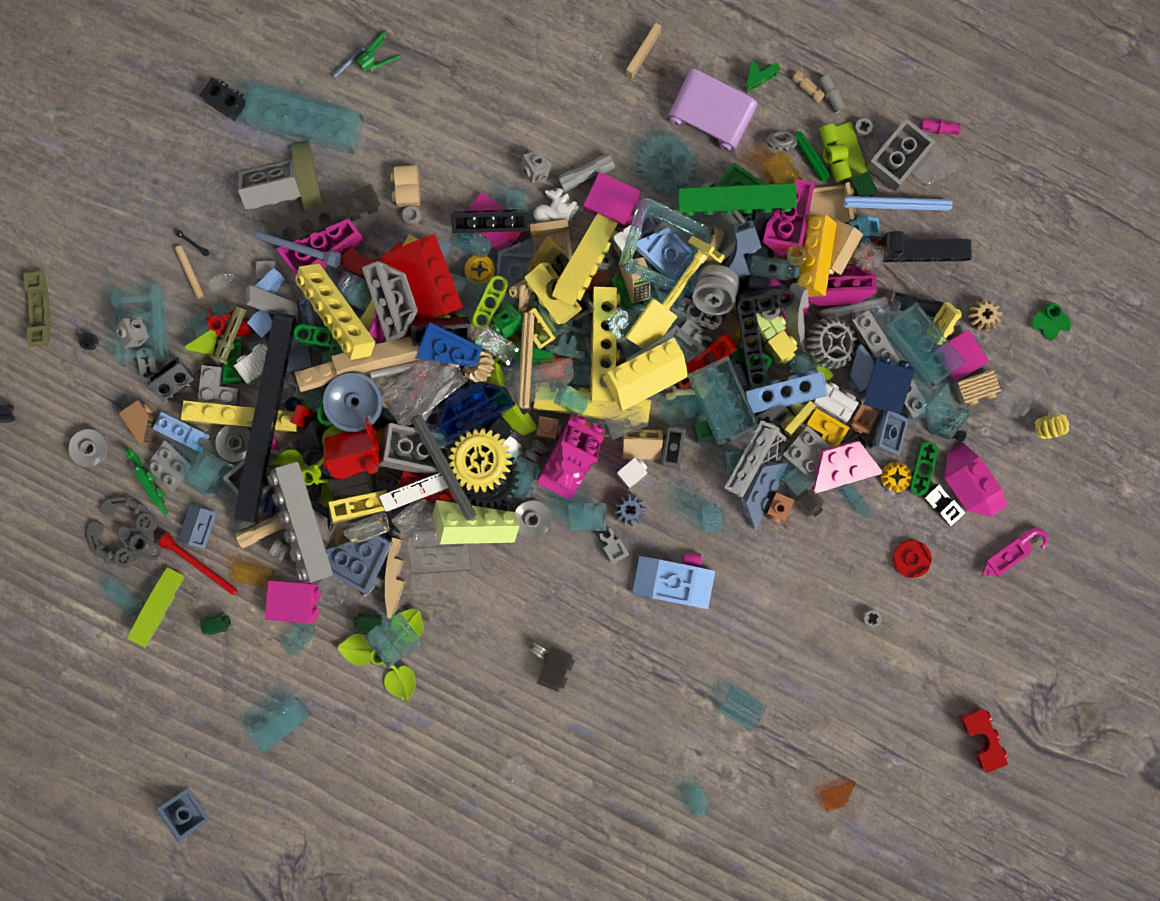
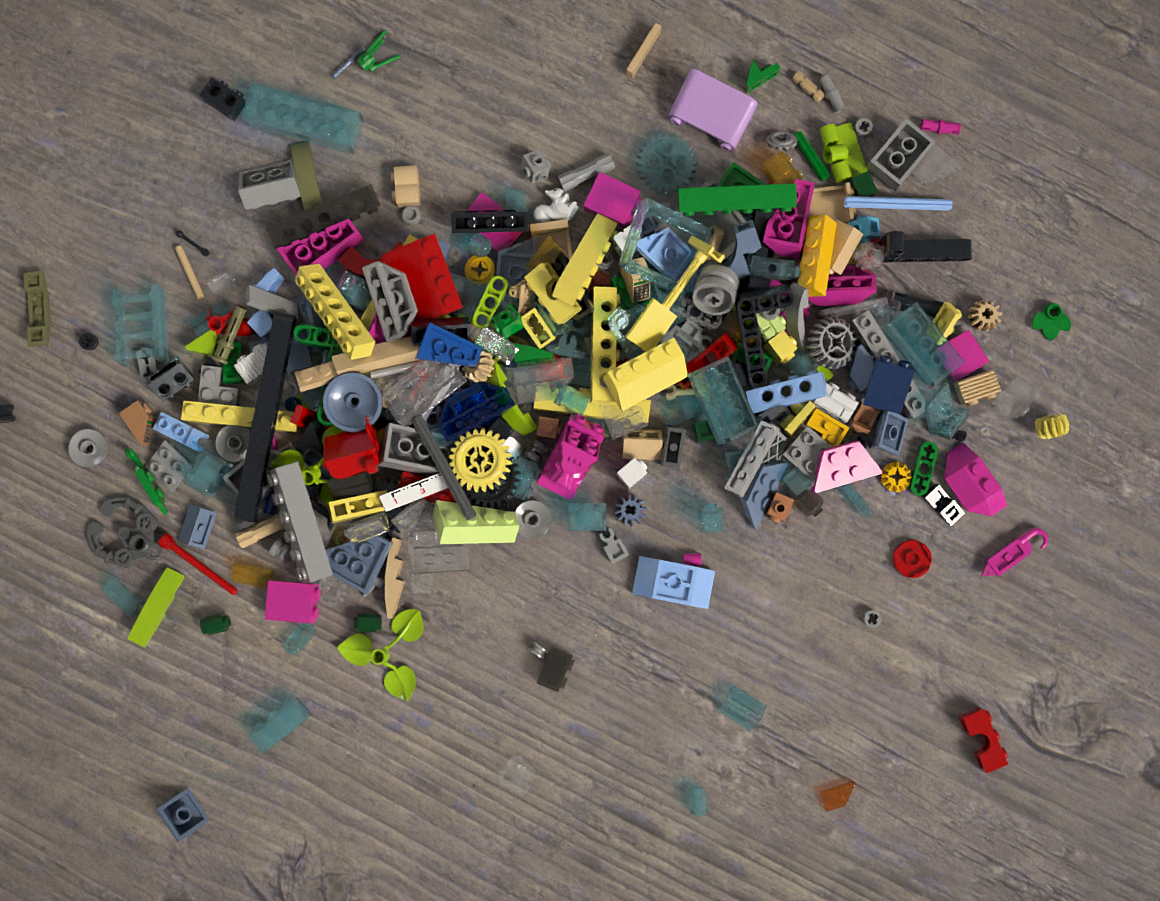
(131, 332): light grey brick -> none
(263, 267): light grey tile -> none
(331, 258): sand blue piece -> none
(393, 640): clear light blue panel -> none
(526, 360): tan axle -> none
(647, 349): sand blue piece -> none
(796, 255): clear yellow tile -> none

